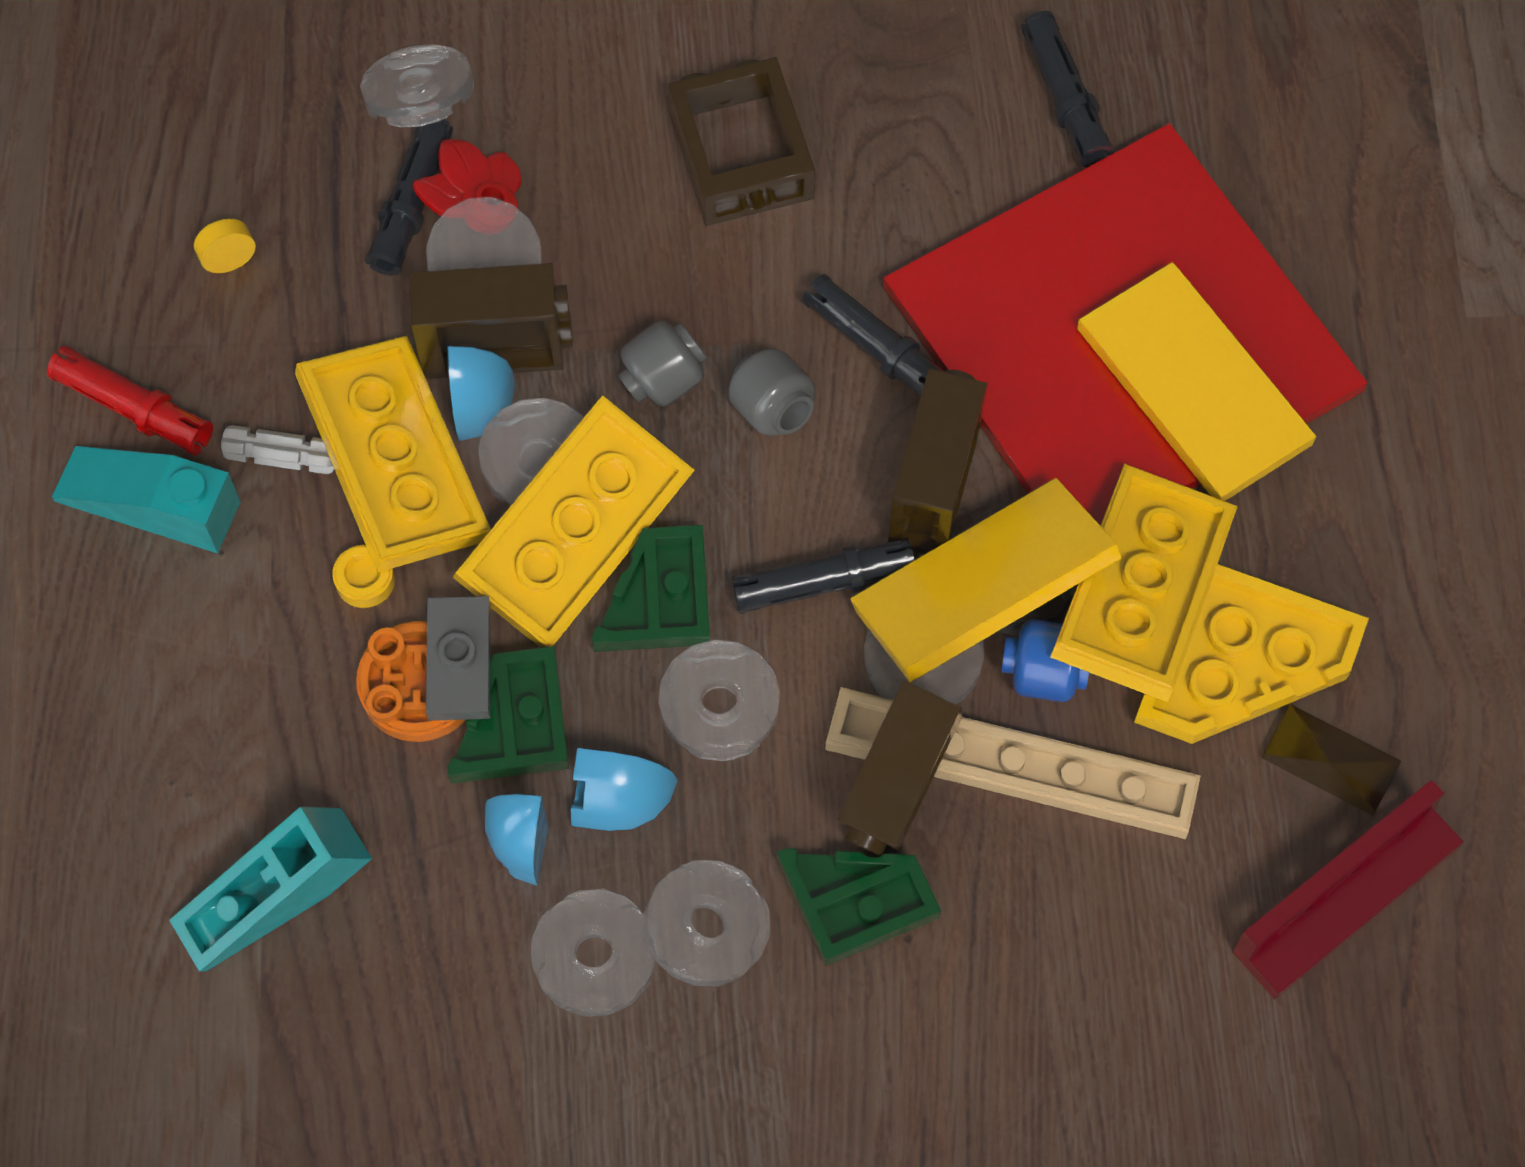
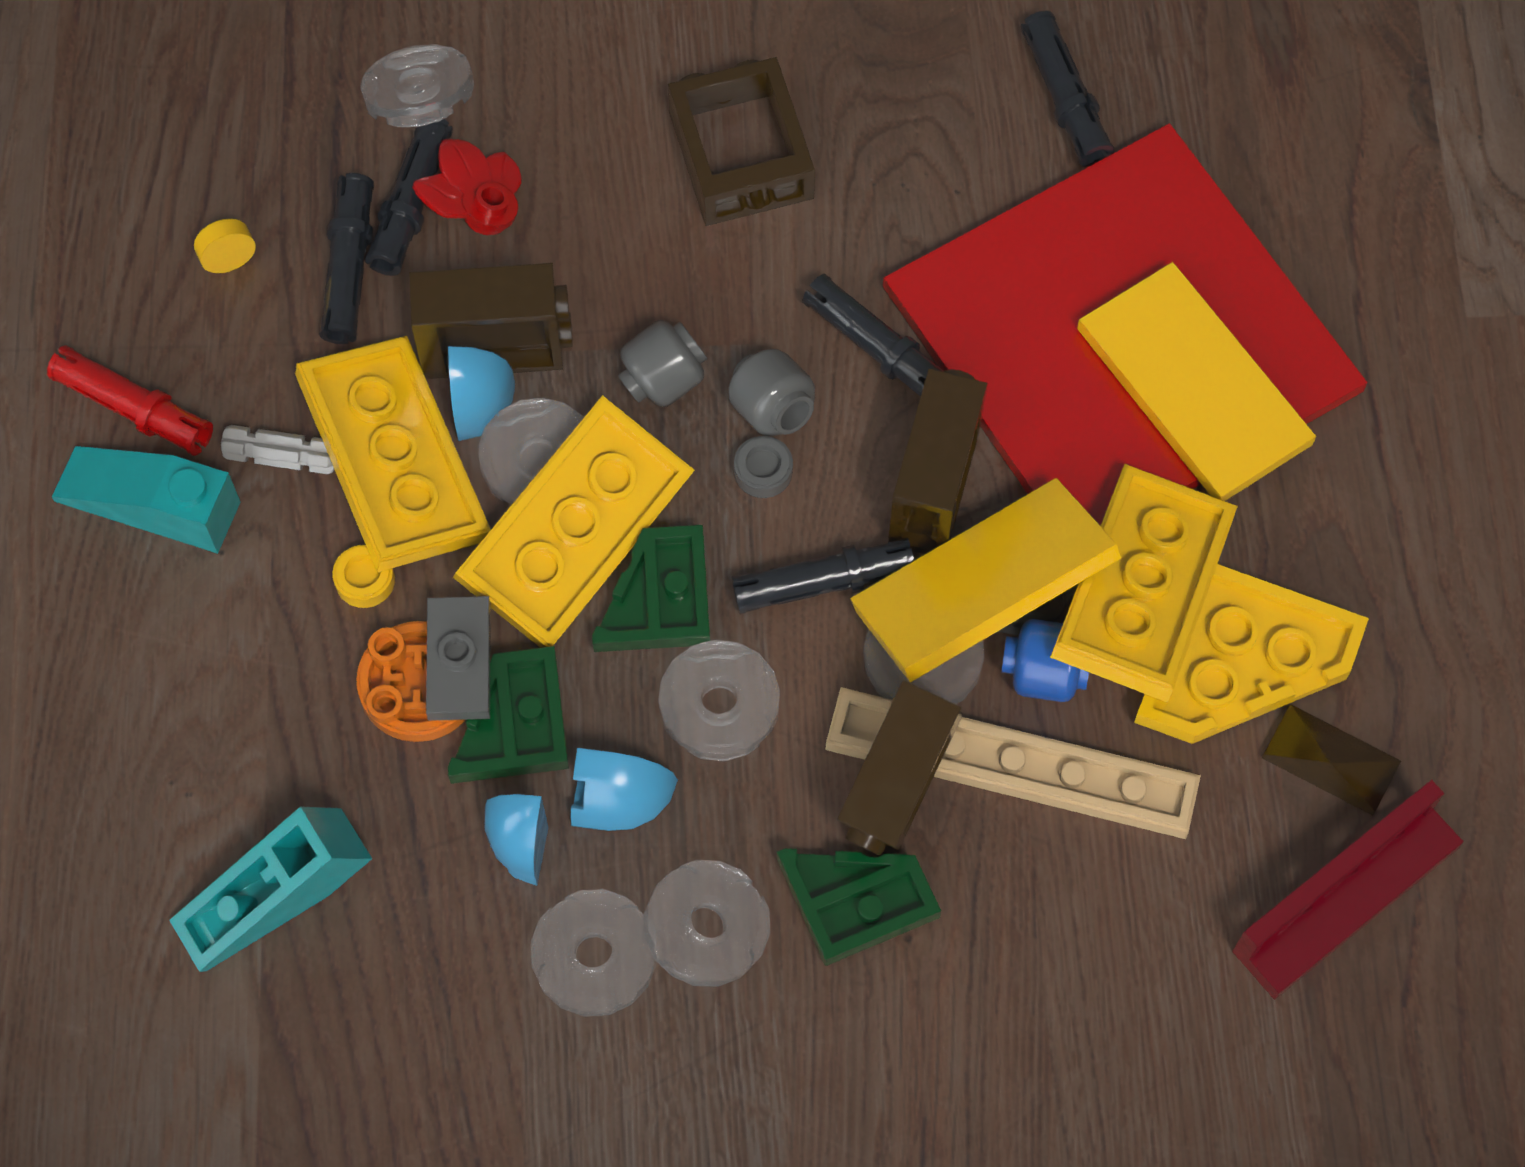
(349, 238): none -> black pin
(482, 235): clear tile -> none
(763, 467): none -> dark grey tile

